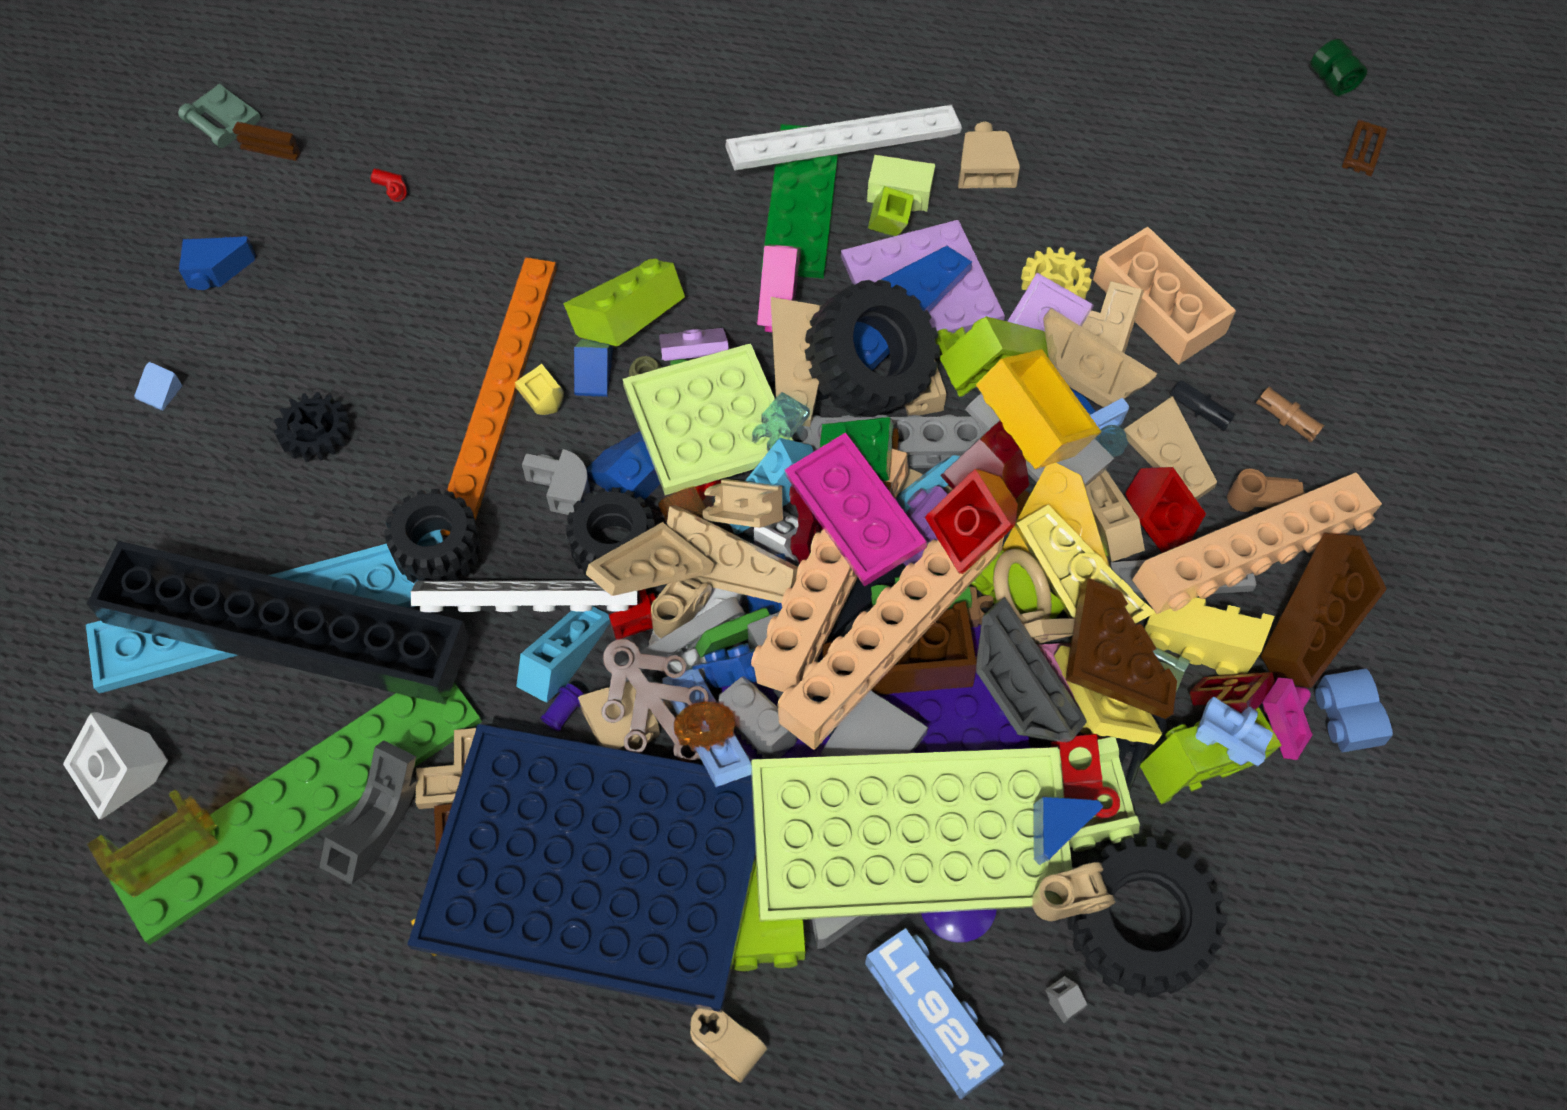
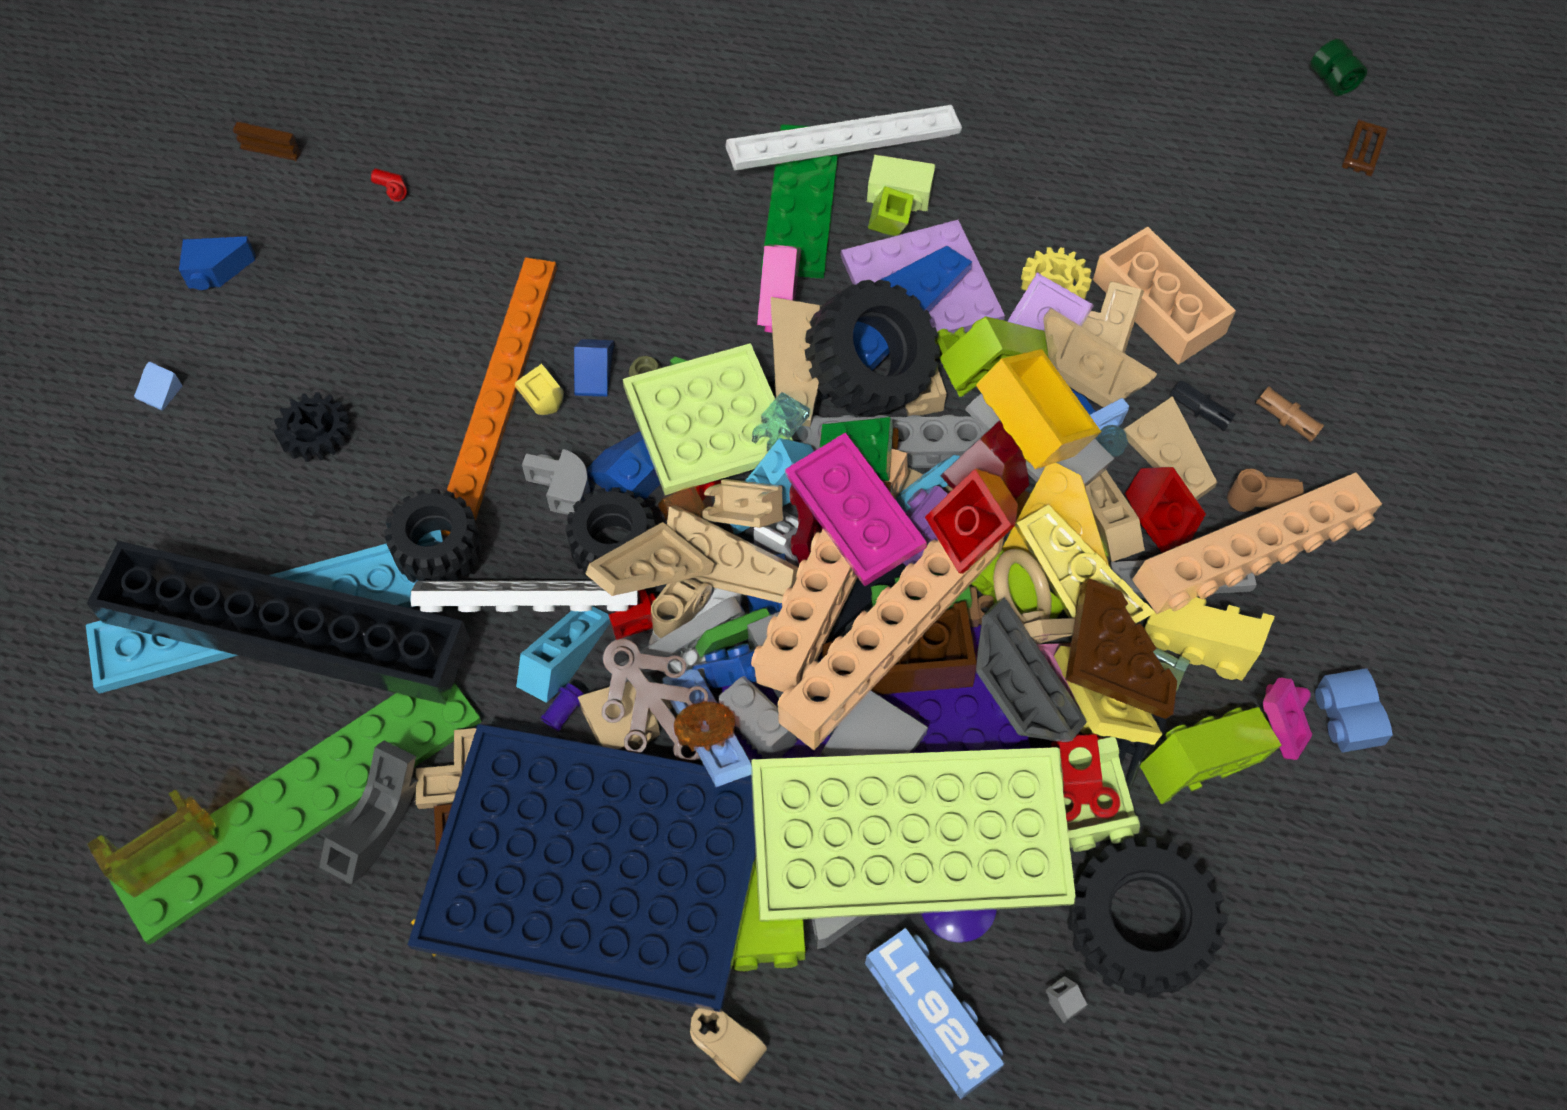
(113, 762): white slope -> none
(224, 108): sand green plate -> none
(625, 303): lime wedge -> none
(692, 343): lavender plate -> none
(988, 159): tan torso -> none
(1057, 822): blue slope -> none
(1080, 891): tan piece -> none
(1234, 690): dark red plate -> none
(1235, 731): light blue hips -> none
(1324, 609): reddish brown wedge -> none

